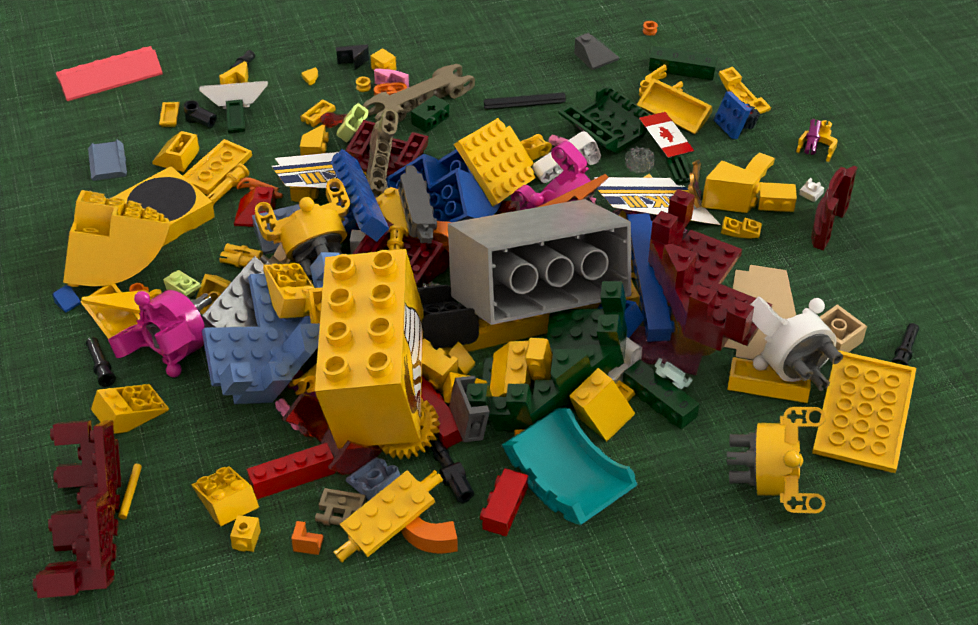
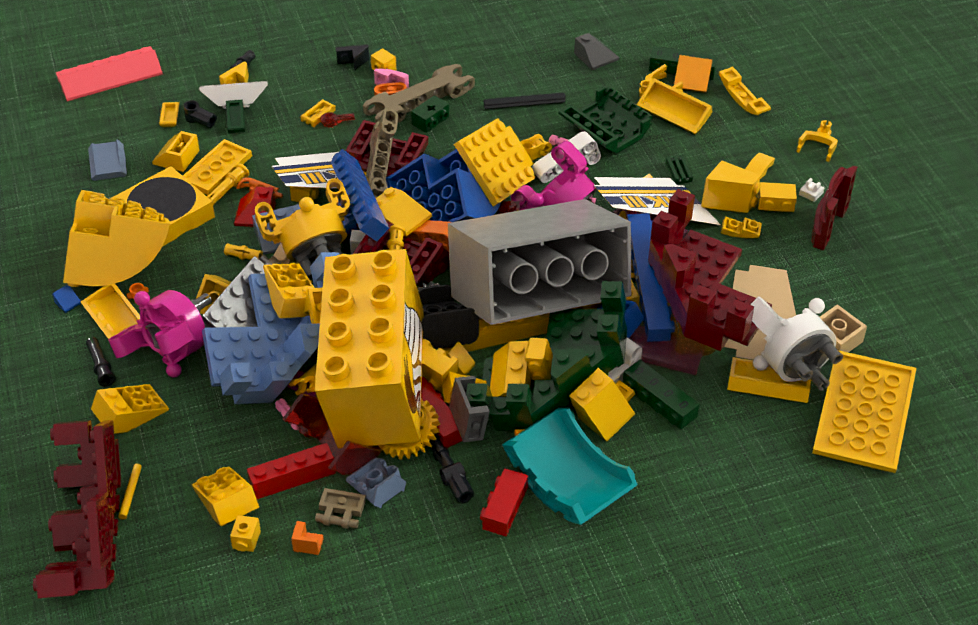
(120, 301): yellow flag -> none
(182, 283): yellowish green slope -> none
(235, 259): yellow pin -> none
(310, 75): yellow tile -> none
(314, 141): yellow slope -> none
(352, 122): yellowish green brick -> none
(363, 84): yellow bush -> none
(387, 514): yellow plate -> none
(416, 205): dark grey hinge -> none
(431, 536): orange arch -> none
(580, 192): orange slope -> none
(639, 160): clear gear -> none
(650, 28): orange bush -> none
(666, 134): sticker -> none
(673, 373): light aqua plate -> none
(693, 73): none -> light orange tile
(693, 187): pearl gold piece -> none
(735, 115): blue plate -> none
(774, 459): yellow piece -> none
(813, 137): magenta pin -> none
(904, 353): black pin -> none

